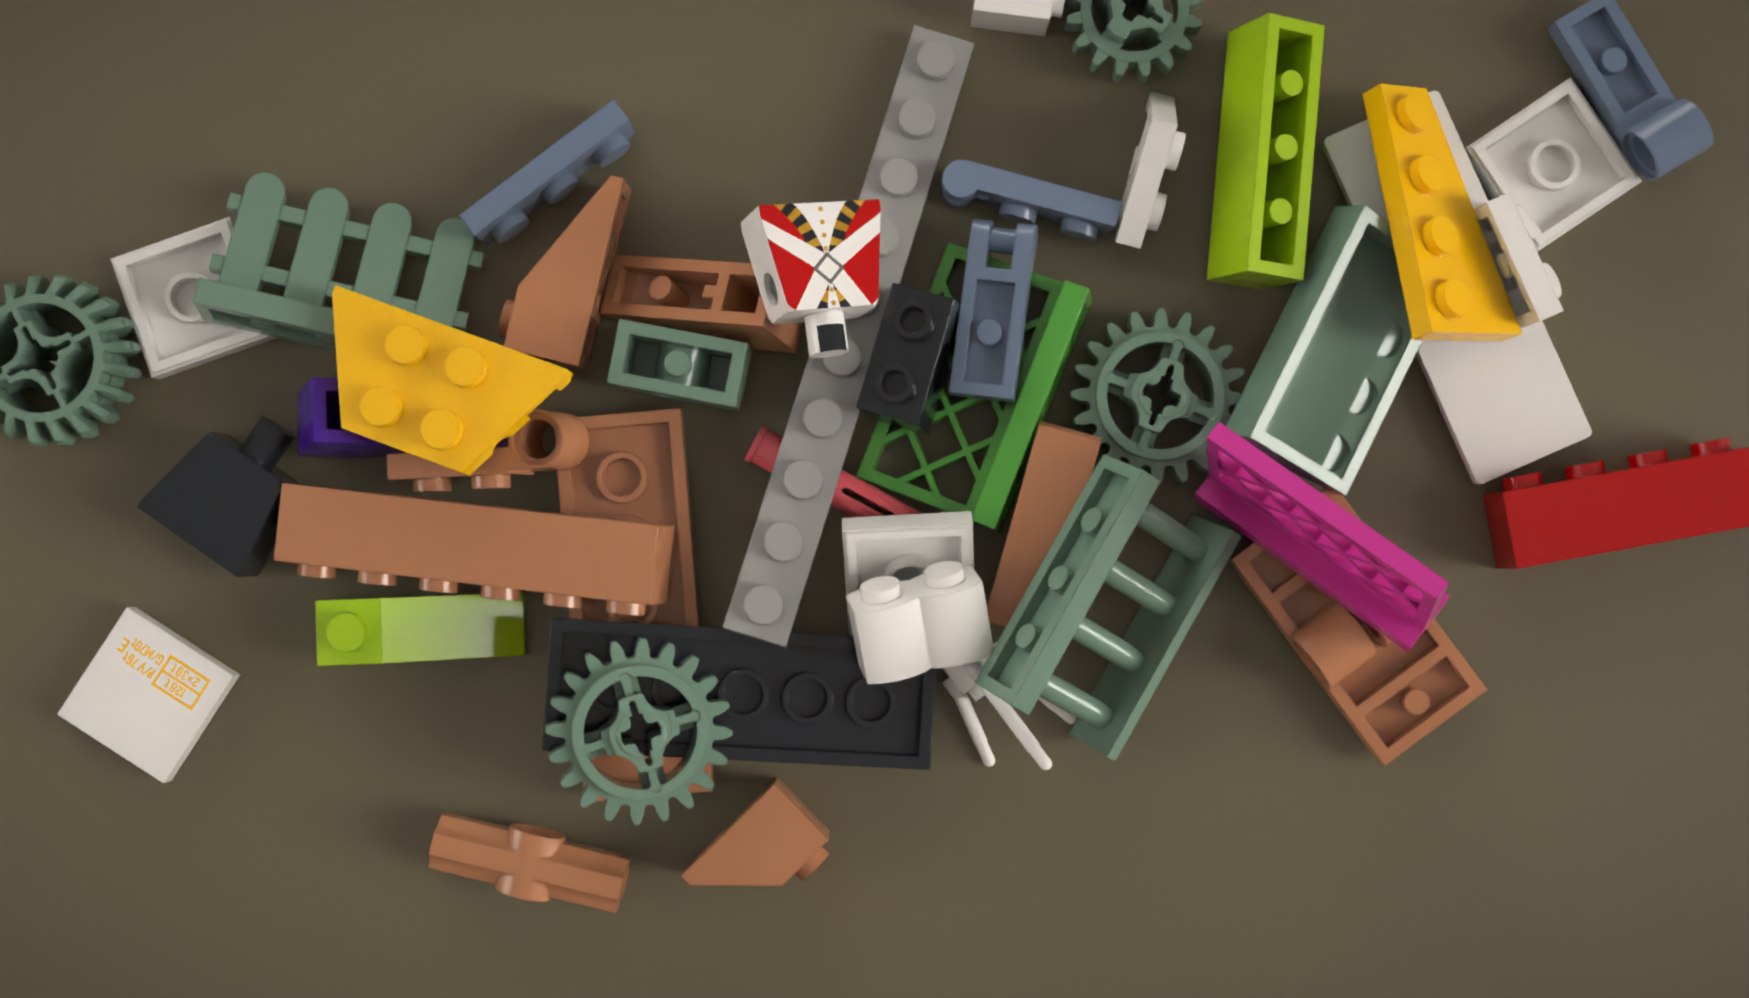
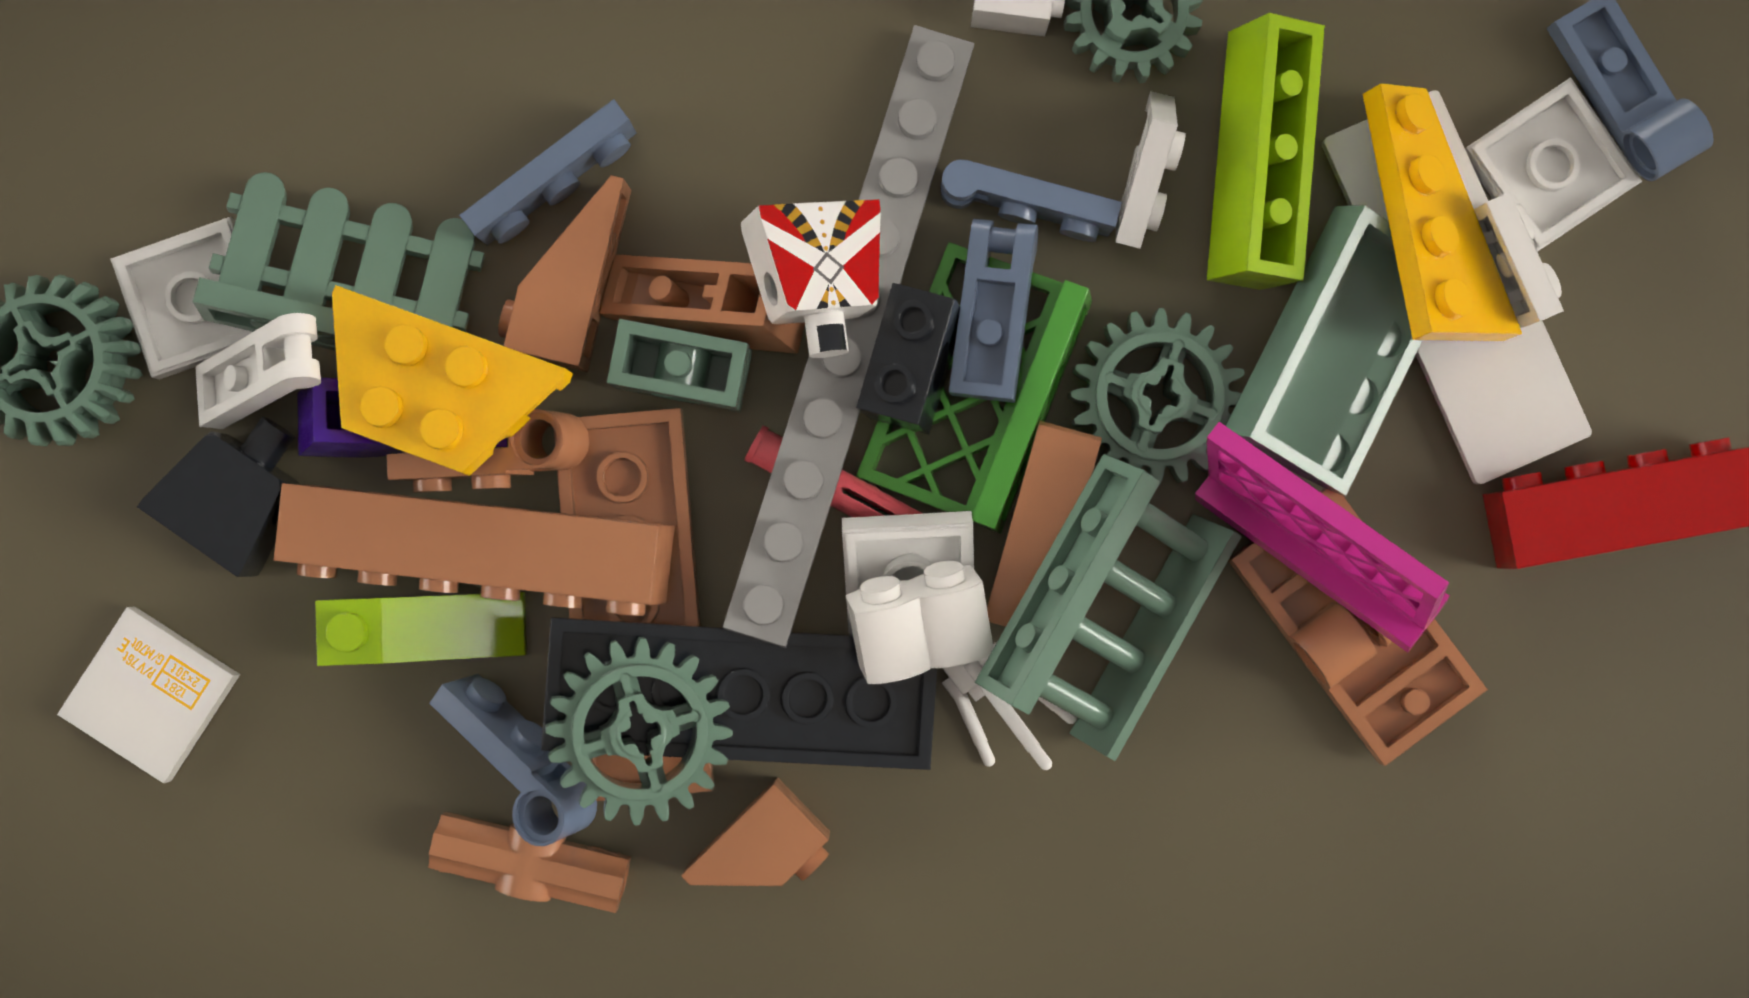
(257, 370): none -> white plate
(513, 747): none -> sand blue plate

